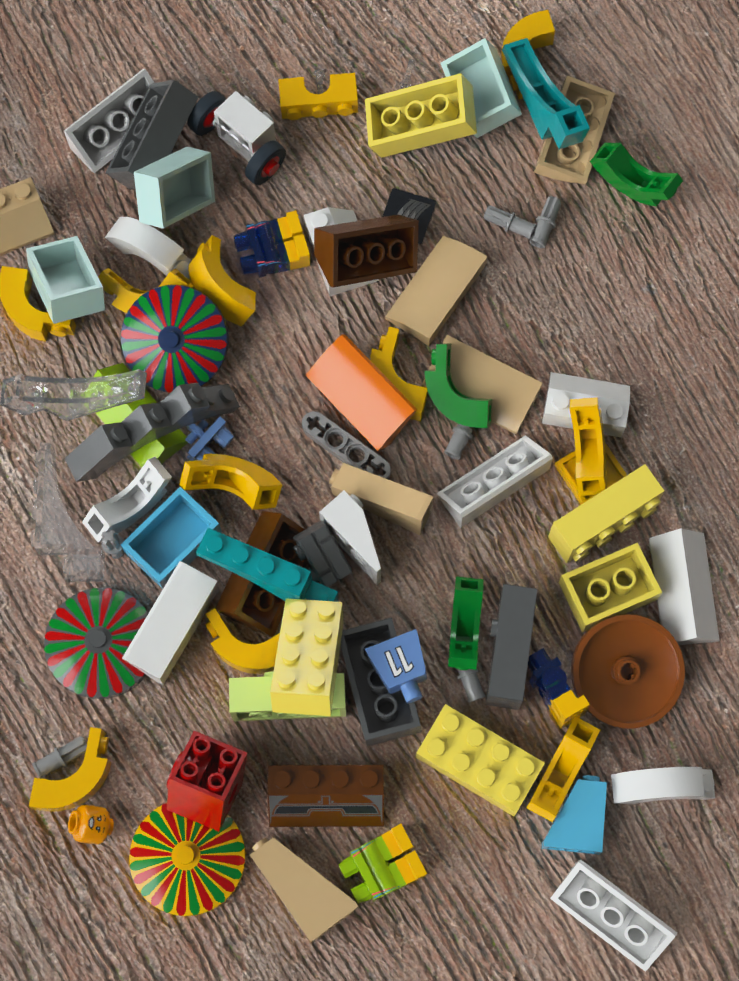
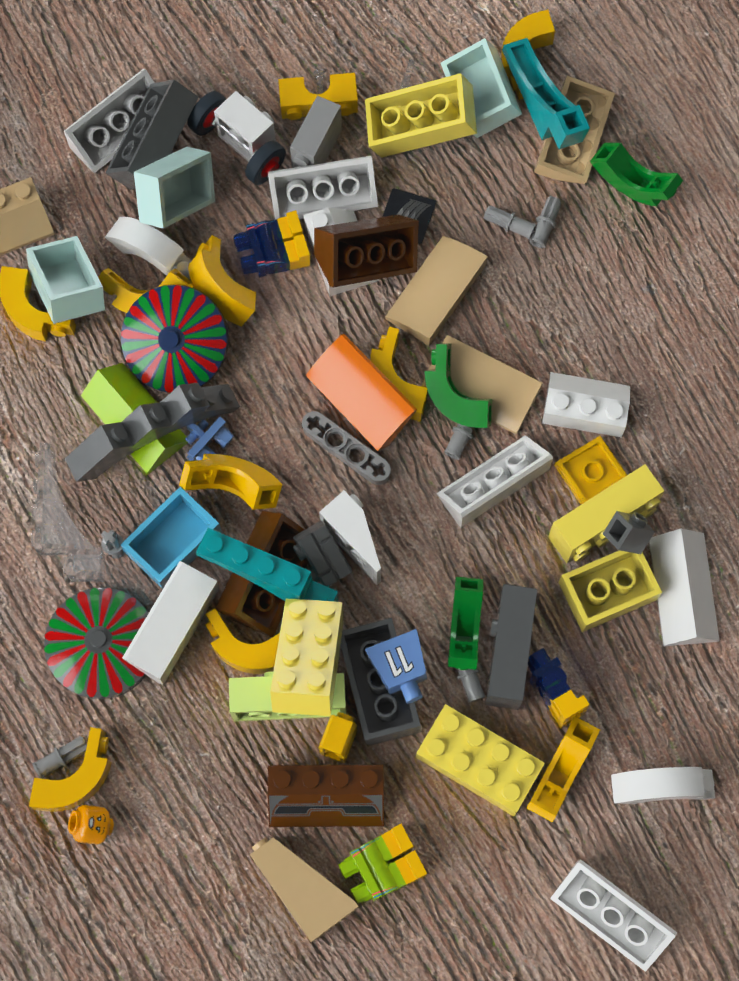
(71, 396): clear arch -> none
(131, 502): white arch -> none
(186, 864): dish -> none
(205, 780): red brick -> none
(317, 134): none -> light grey brick
(335, 184): none -> white slope
(338, 737): none -> yellow brick
(384, 497): tan slope -> none
(580, 819): medium azure slope -> none
(589, 446): yellow arch -> none
(628, 671): dark orange dish -> none
(629, 532): none -> dark grey brick

